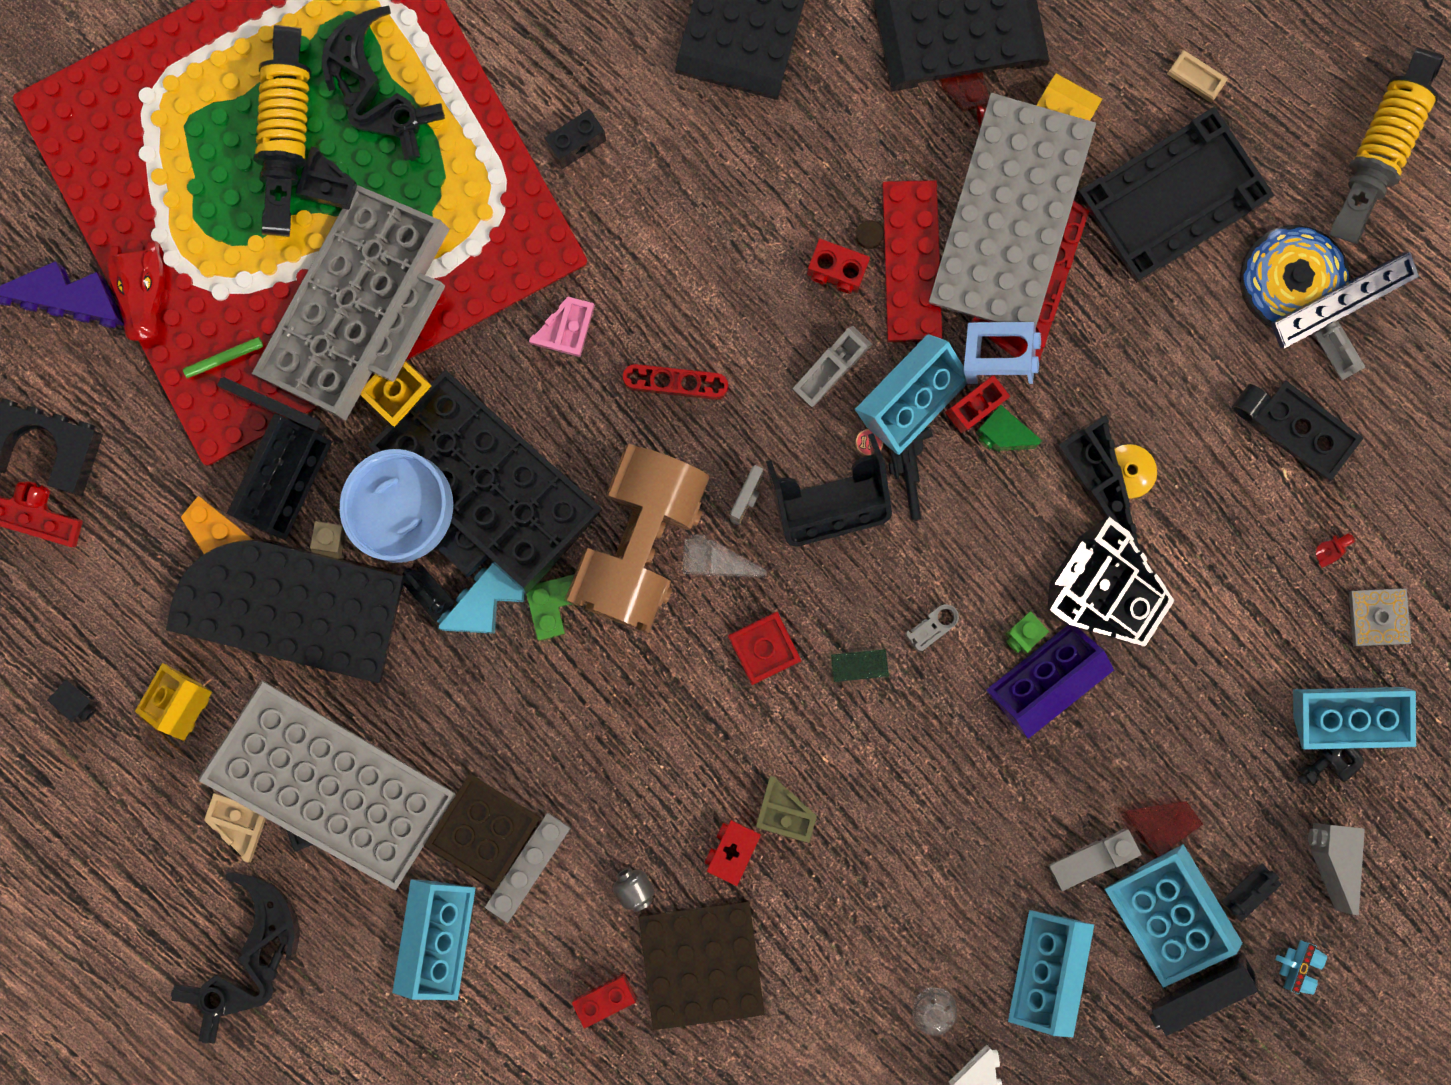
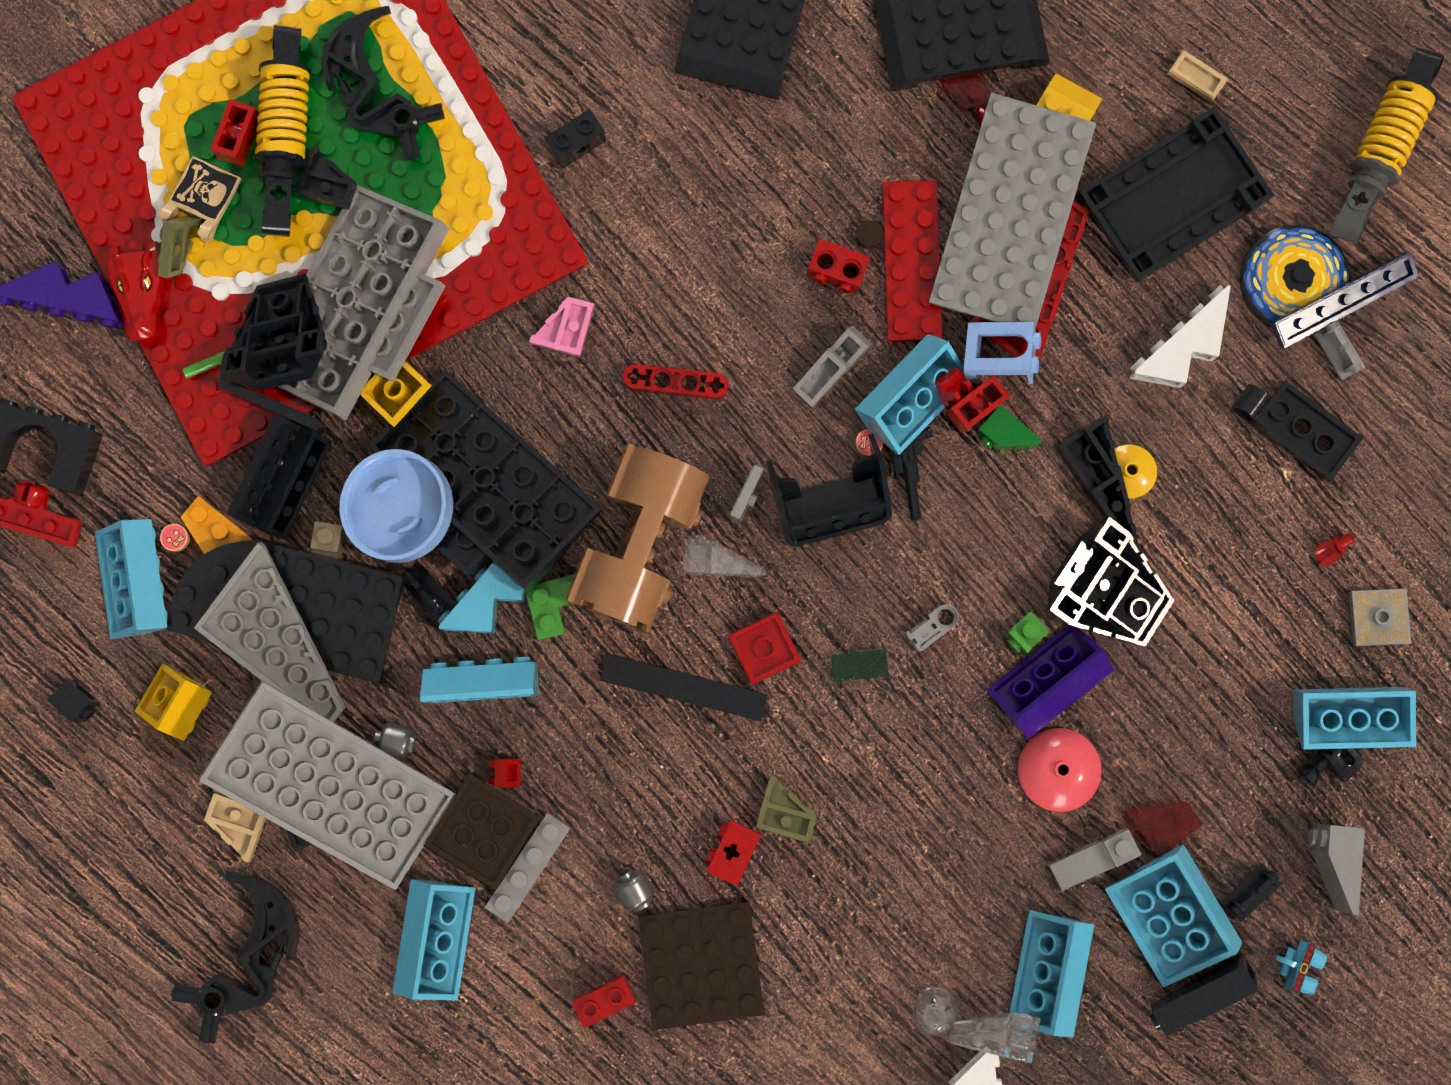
(131, 578): none -> medium azure slope
(175, 245): none -> olive wing
(175, 537): none -> tile
(203, 193): none -> flag
(236, 133): none -> red brick
(266, 635): none -> light grey wing
(278, 338): none -> black wedge
(396, 740): none -> flat silver head
(479, 681): none -> medium azure slope
(506, 772): none -> red tile
(683, 687): none -> black tile
(953, 387): none -> red tile
(1002, 1034): none -> clear slope
(1040, 764): none -> coral dish
(1195, 339): none -> white slope

